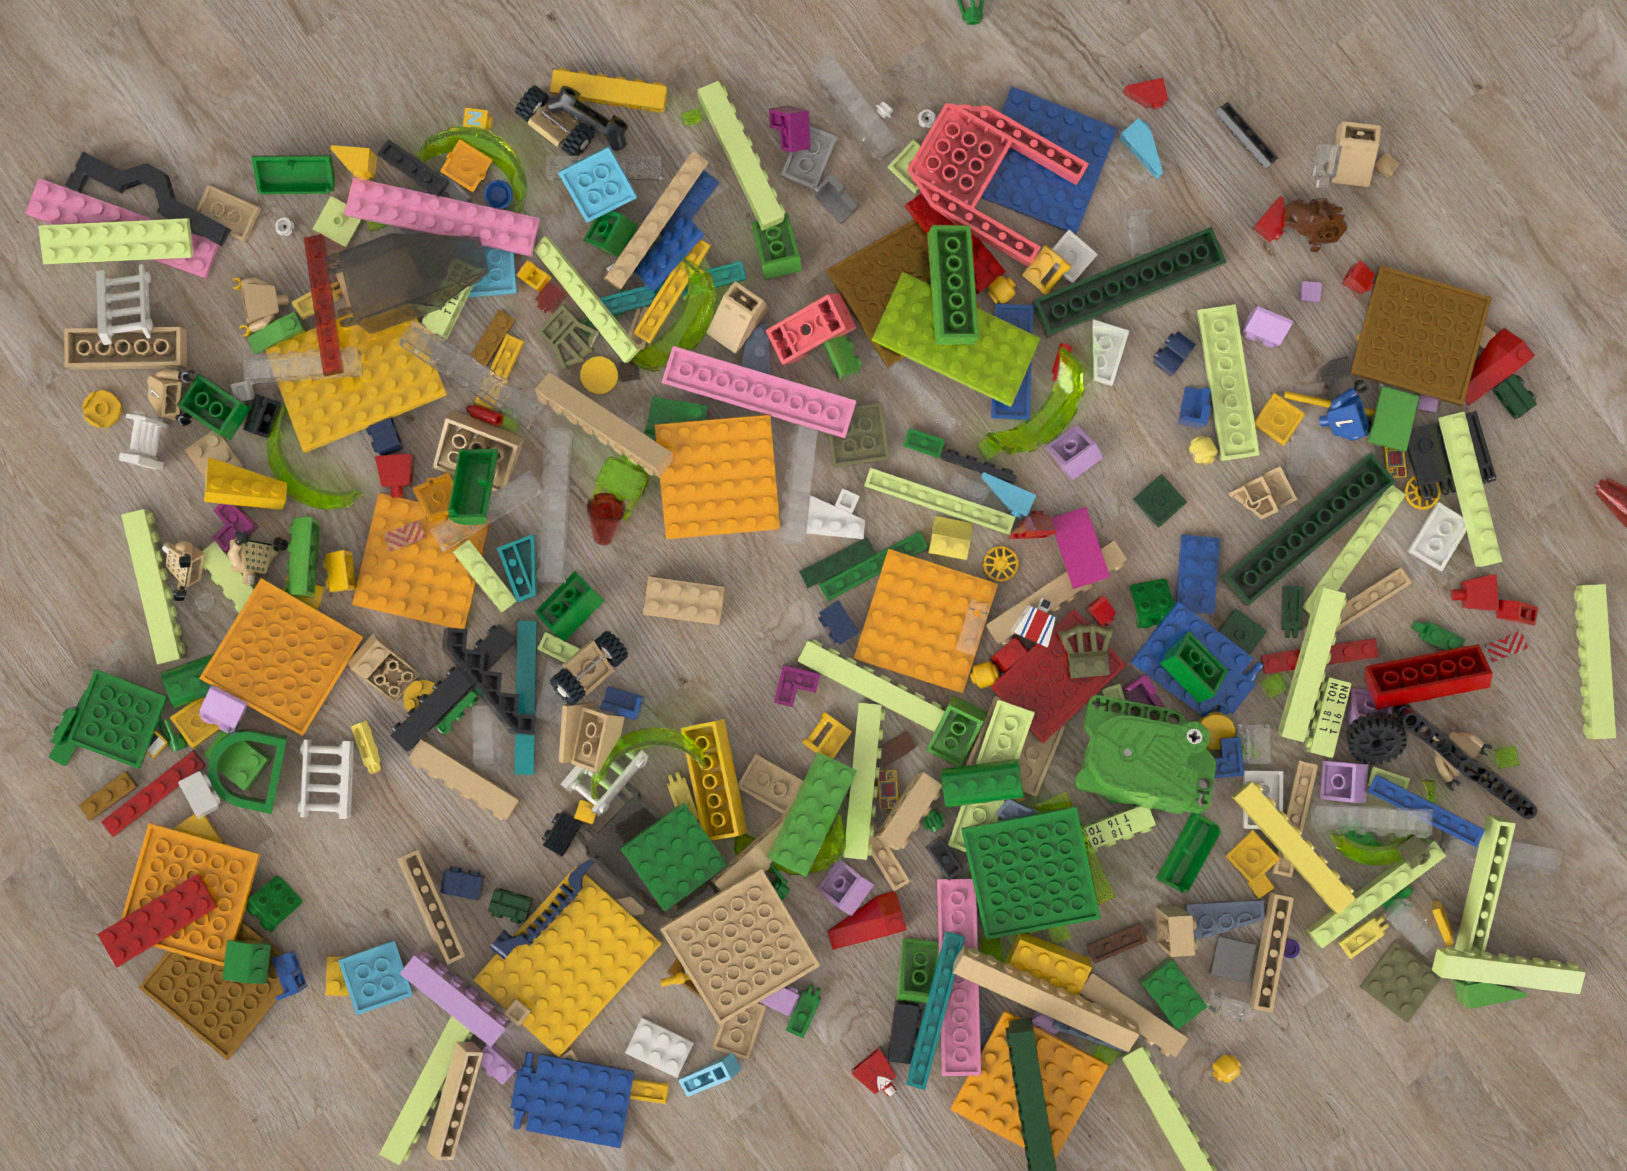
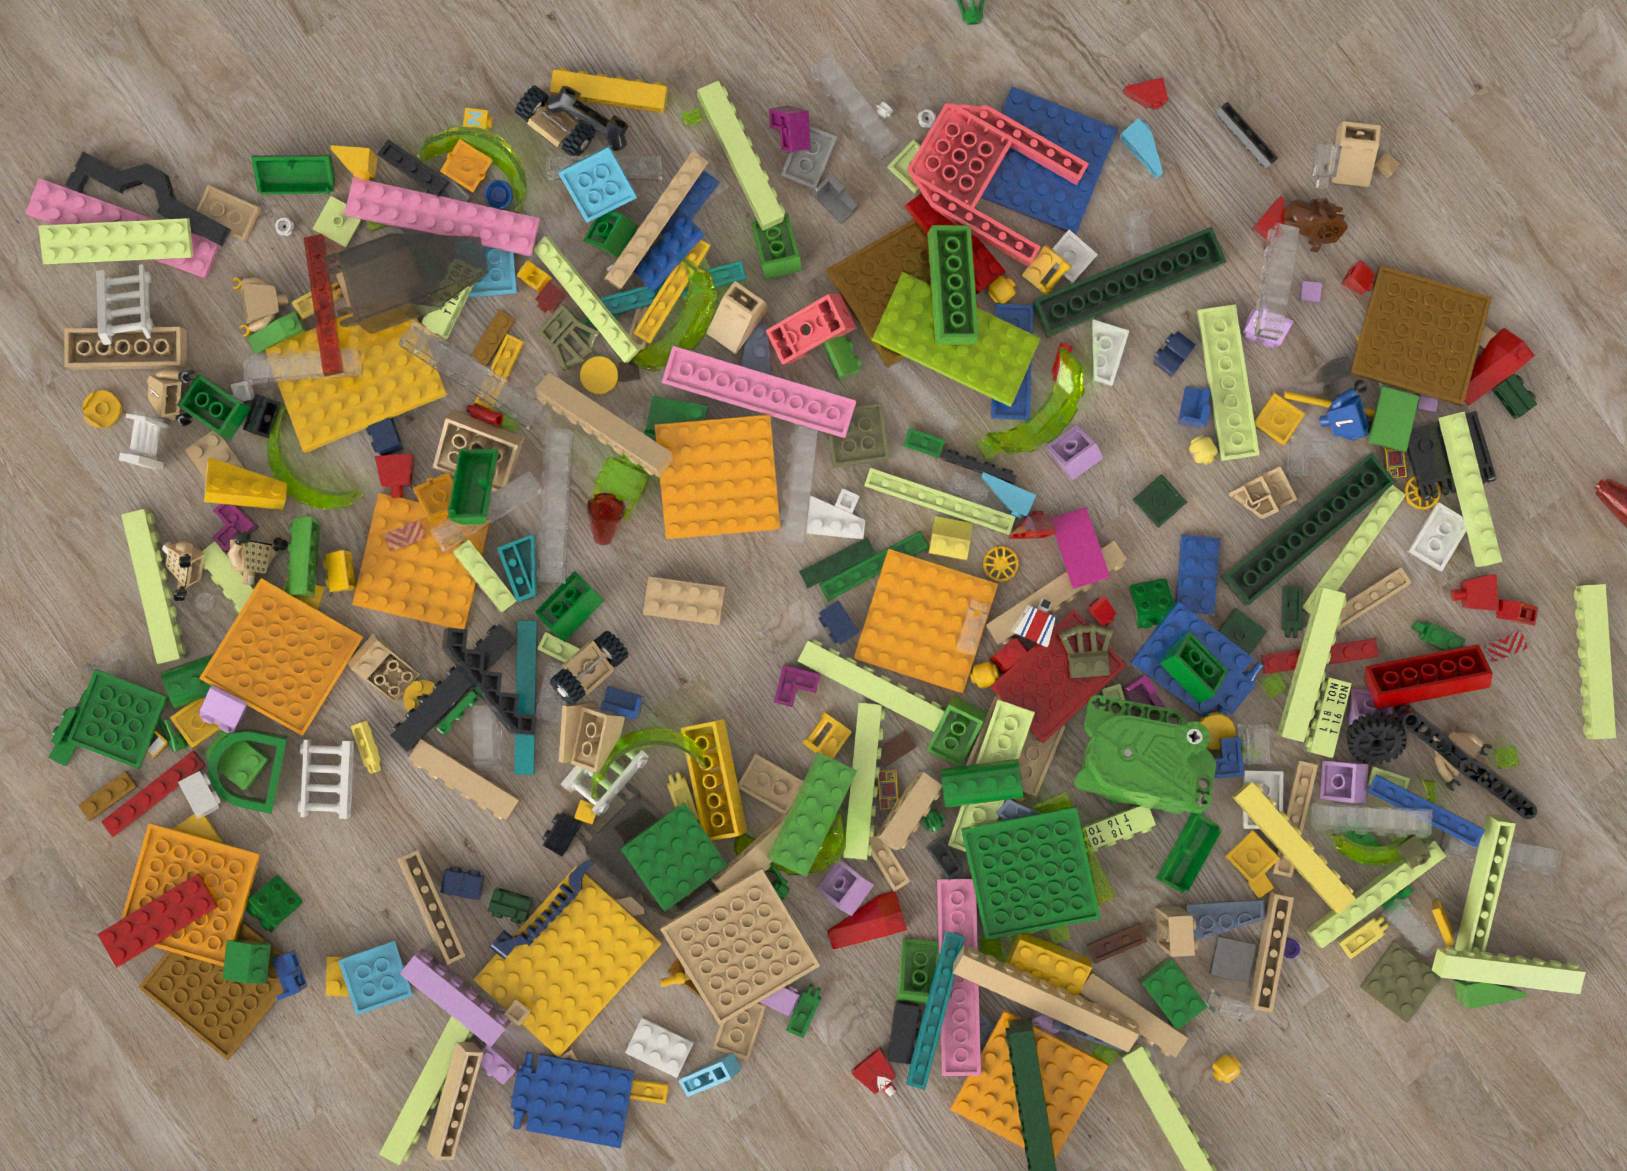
(1276, 281): none -> clear brick

